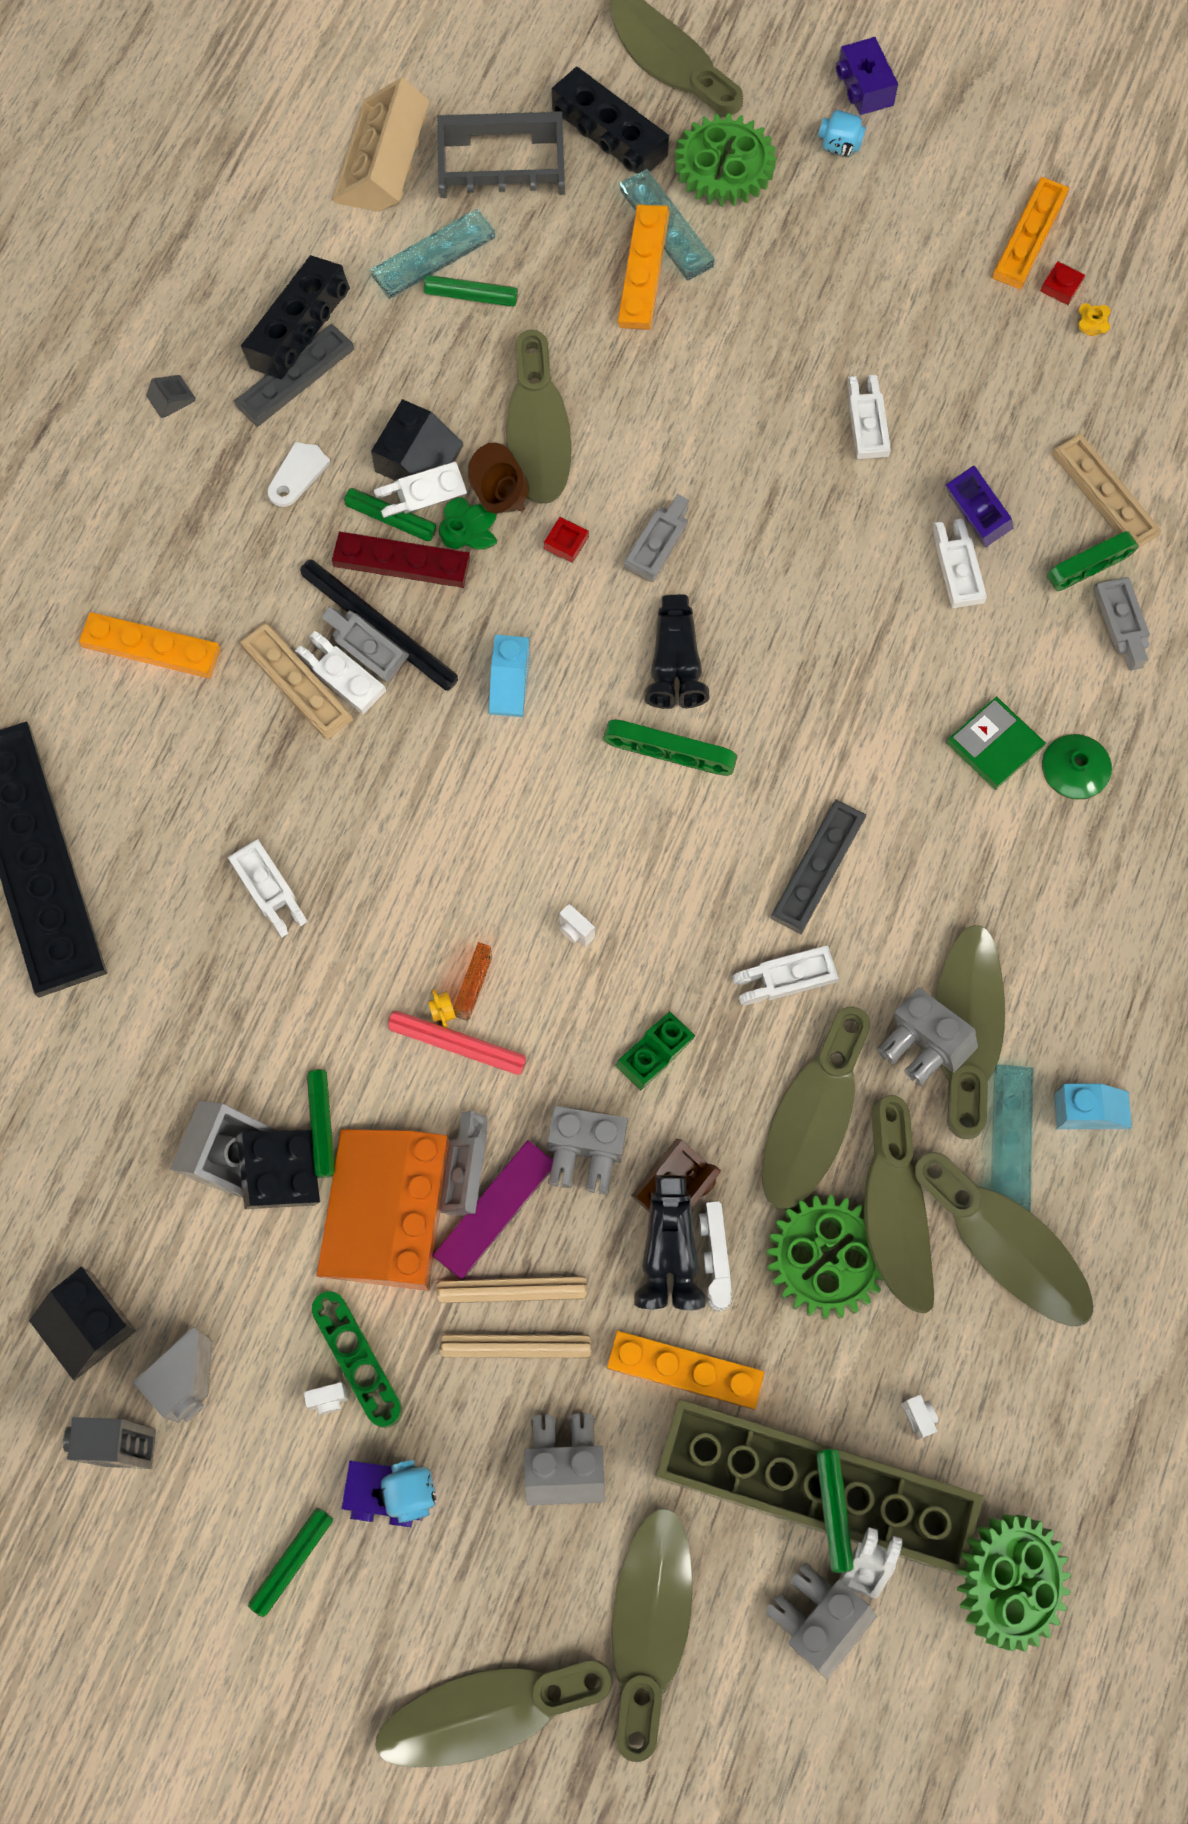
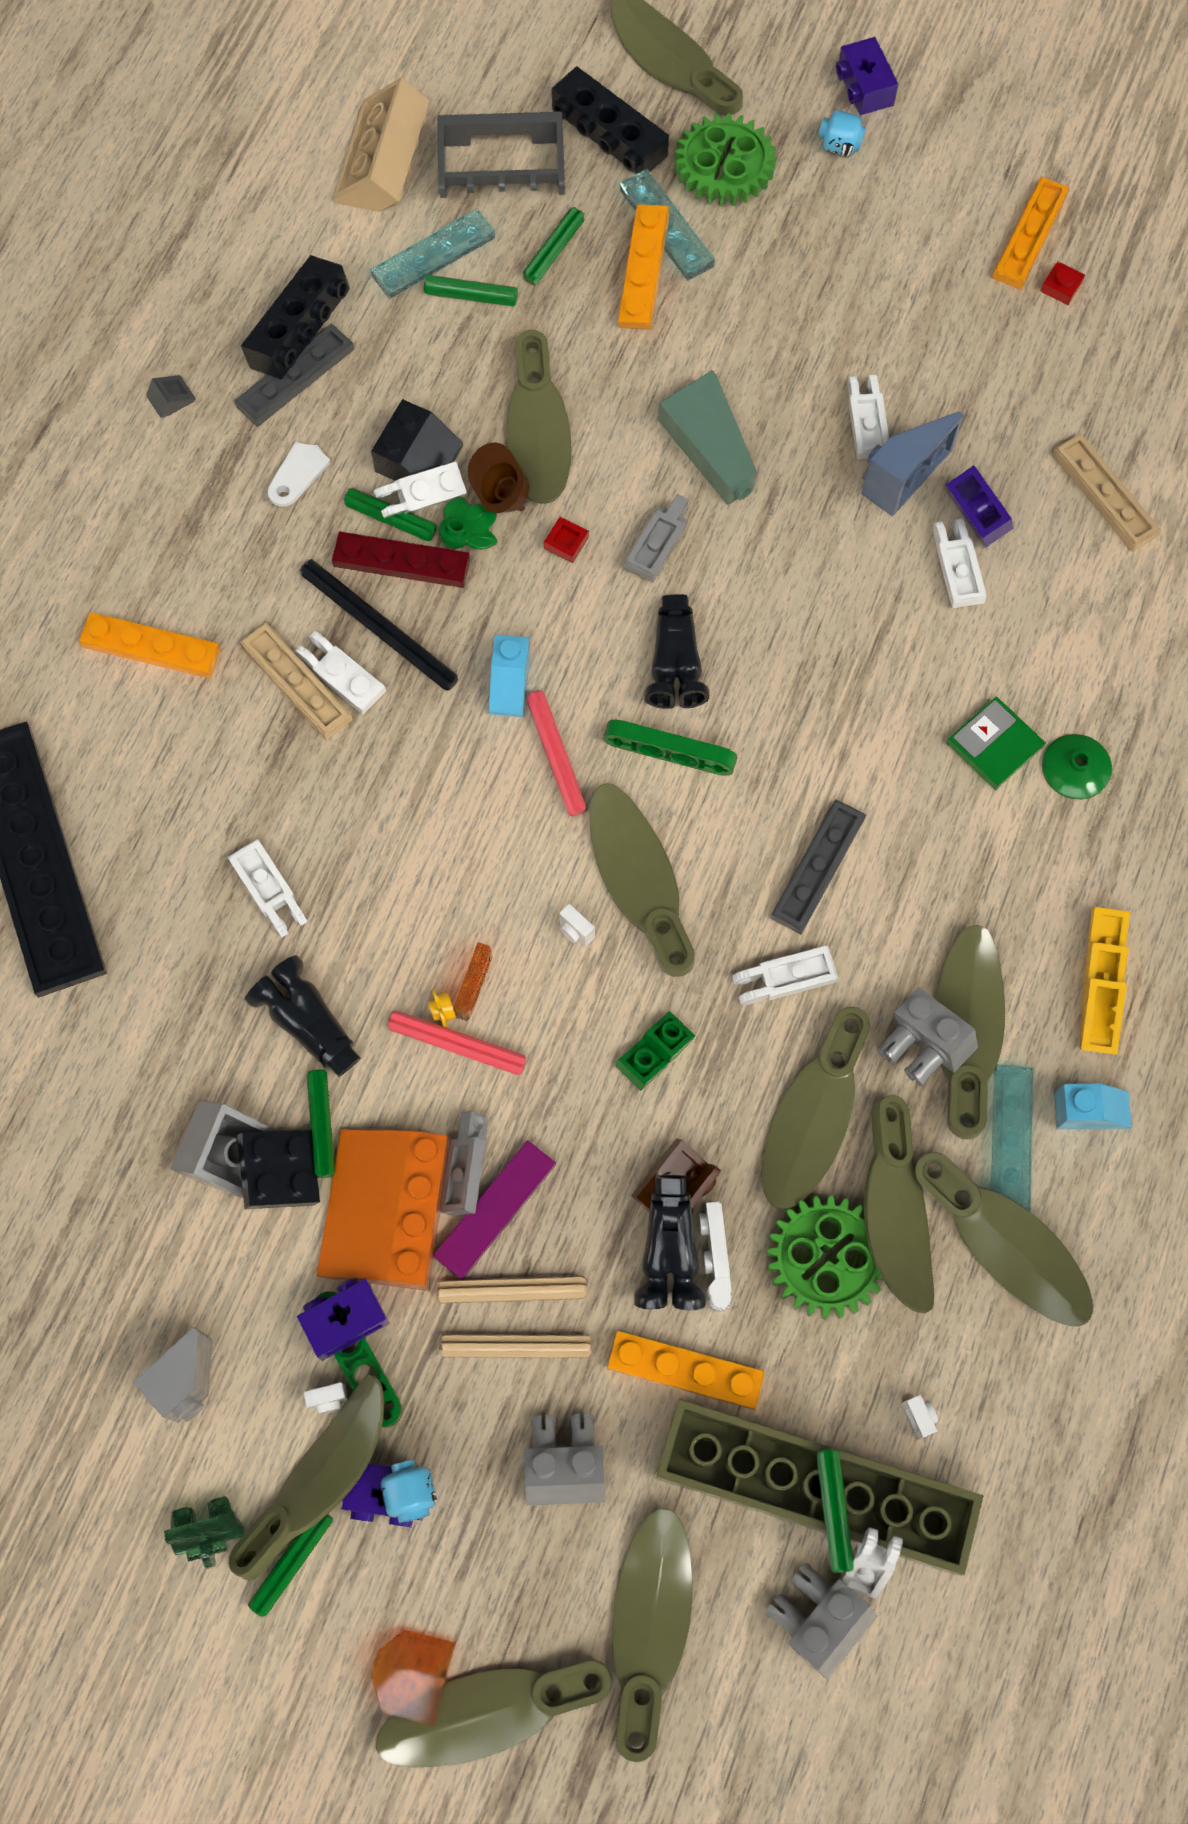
(80, 1322): black slope -> none
(109, 1443): dark grey brick -> none
(204, 1537): none -> clear green hips
(304, 1016): none -> black piece
(317, 1481): none -> olive plant
(332, 1337): none -> dark purple brick
(366, 643): light grey hinge -> none
(412, 1675): none -> clear orange slope
(553, 246): none -> green axle
(556, 753): none -> coral axle
(585, 1135): light grey brick -> none
(639, 875): none -> olive plant
(709, 436): none -> sand green slope
(908, 461): none -> sand blue slope
(1013, 1582): bright green gear -> none
(1092, 561): green beam -> none
(1094, 326): yellow plate -> none
(1104, 980): none -> yellow slope
(1124, 620): light grey hinge -> none

